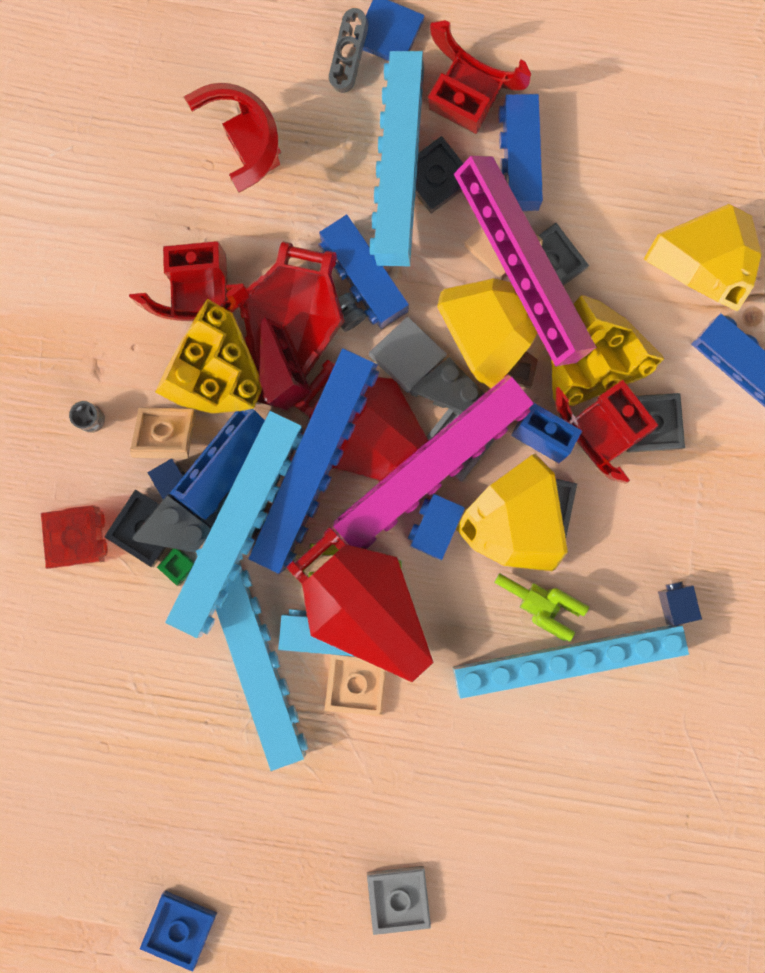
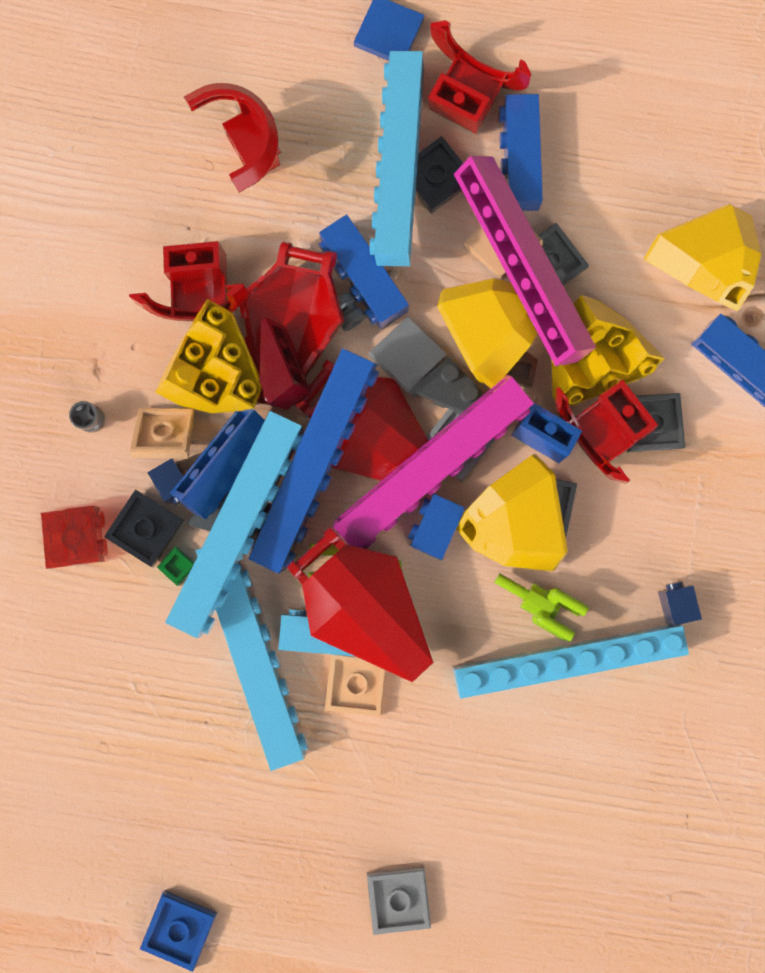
(173, 527): dark grey wing -> none
(360, 33): dark grey beam -> none

